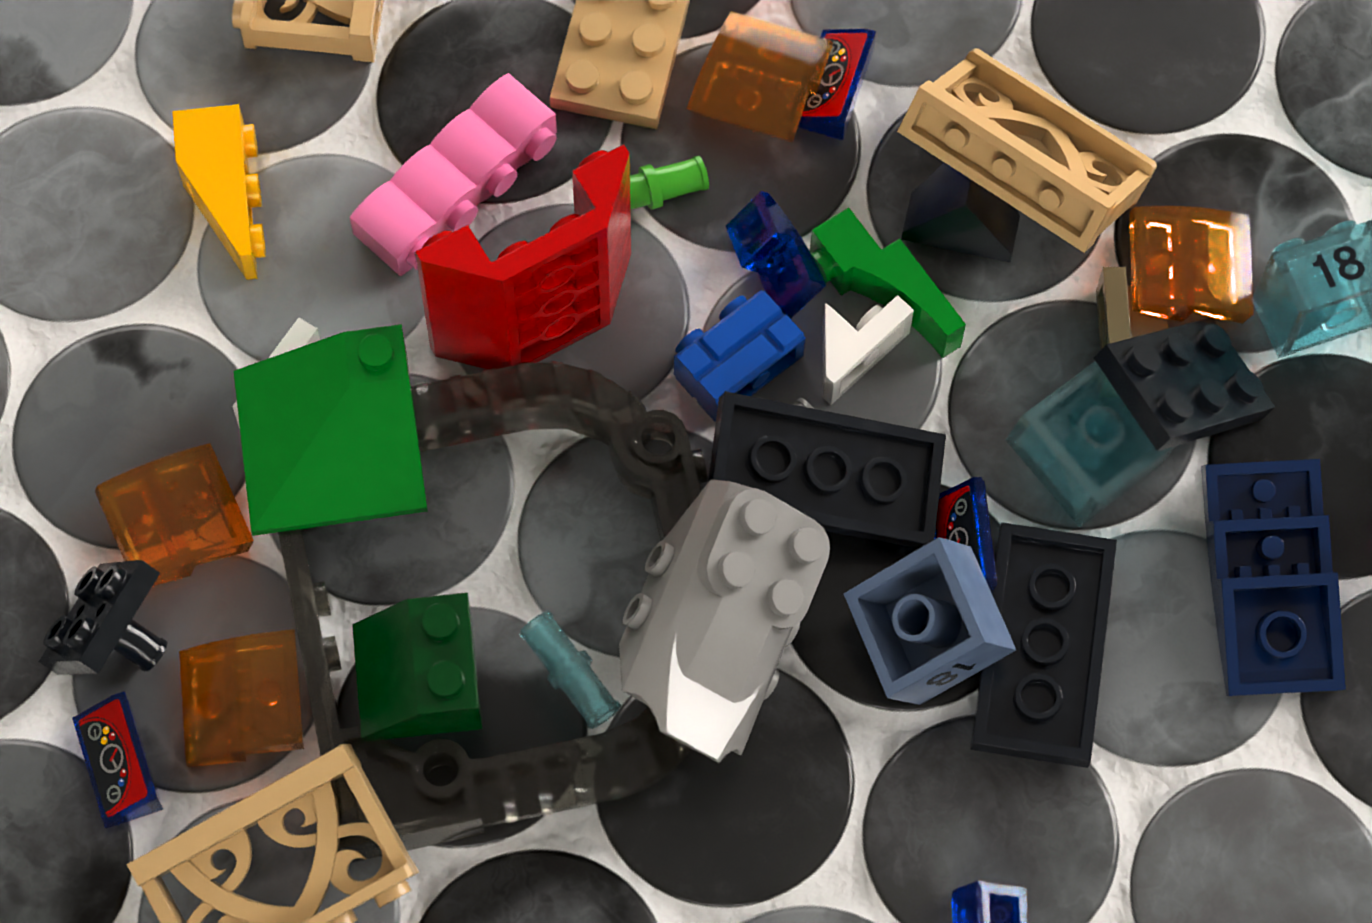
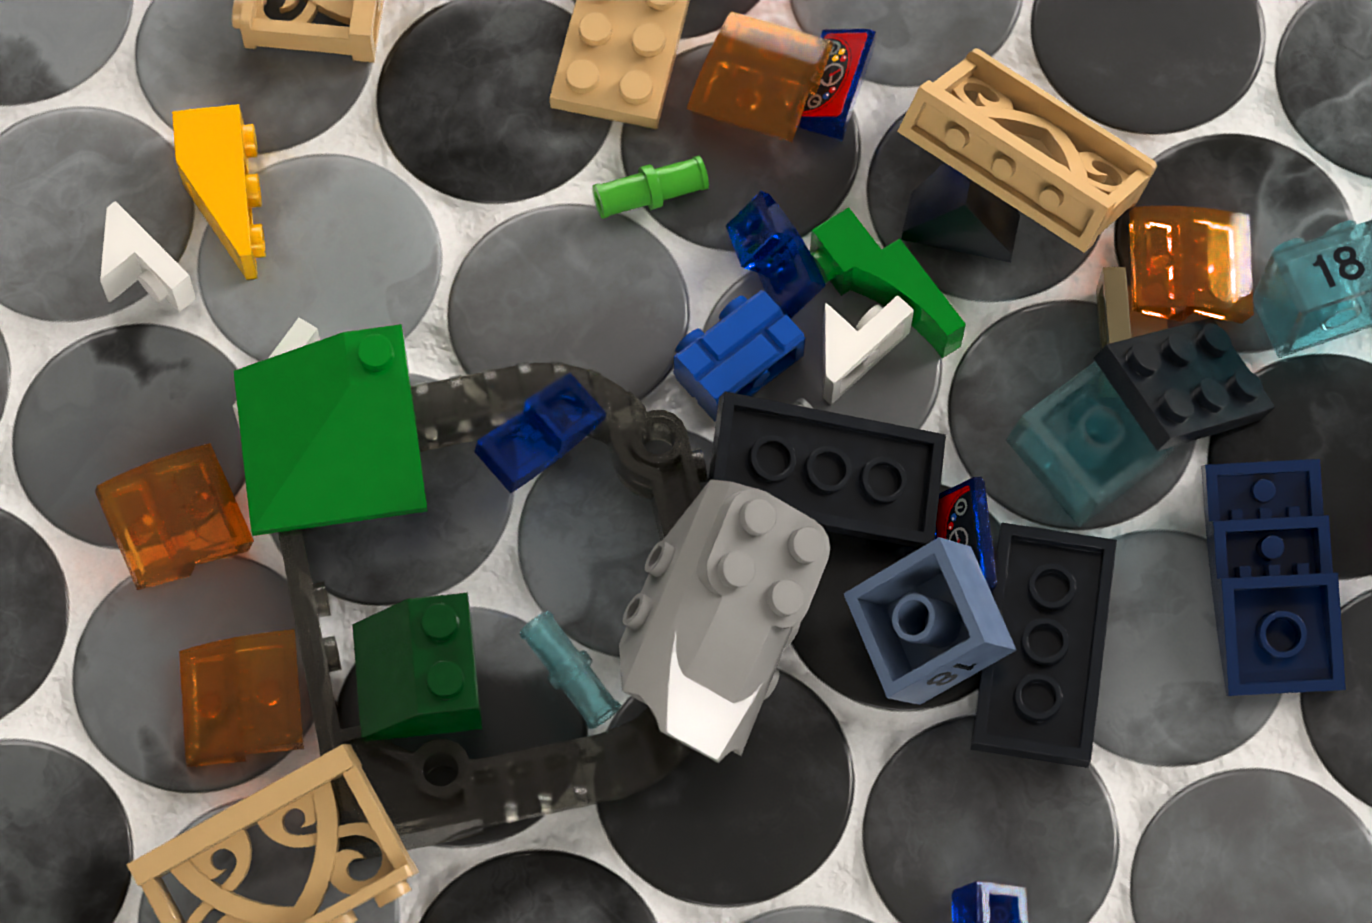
(104, 621): black plate -> none
(117, 761): slope -> none
(133, 256): none -> white slope
(456, 172): bright pink brick -> none
(537, 291): red slope -> none
(541, 434): none -> clear blue slope

